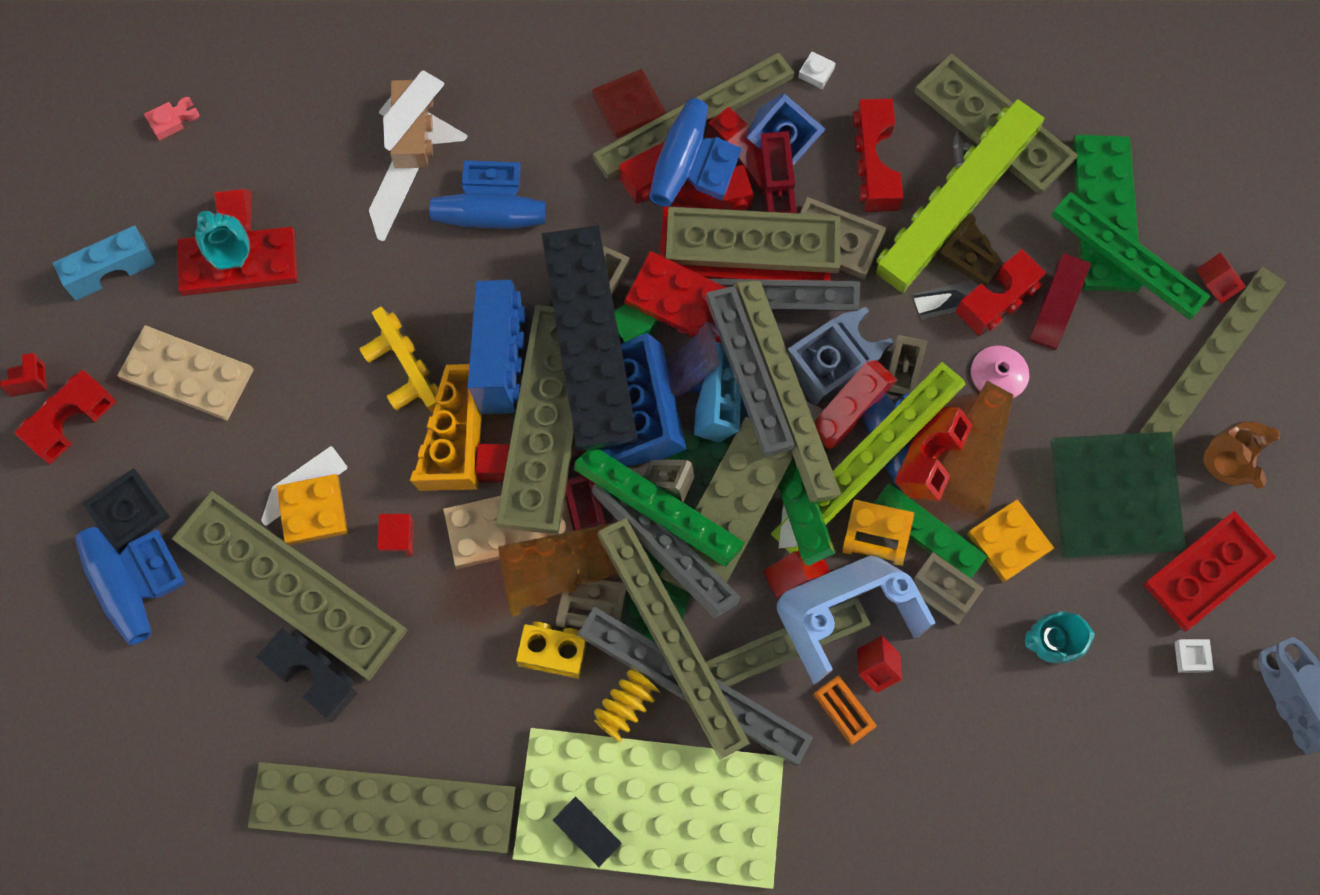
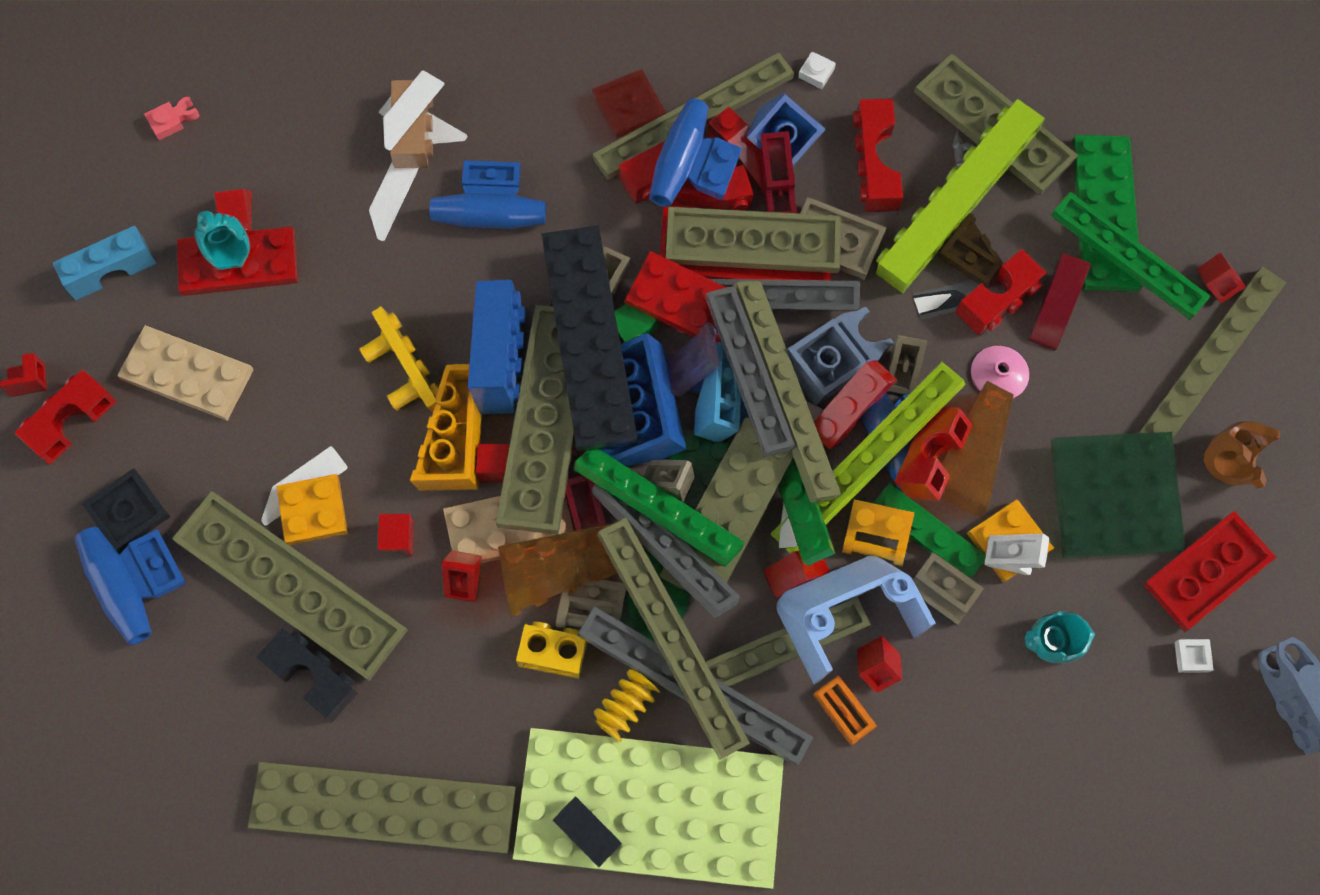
(461, 575): none -> red slope
(1017, 552): none -> white slope

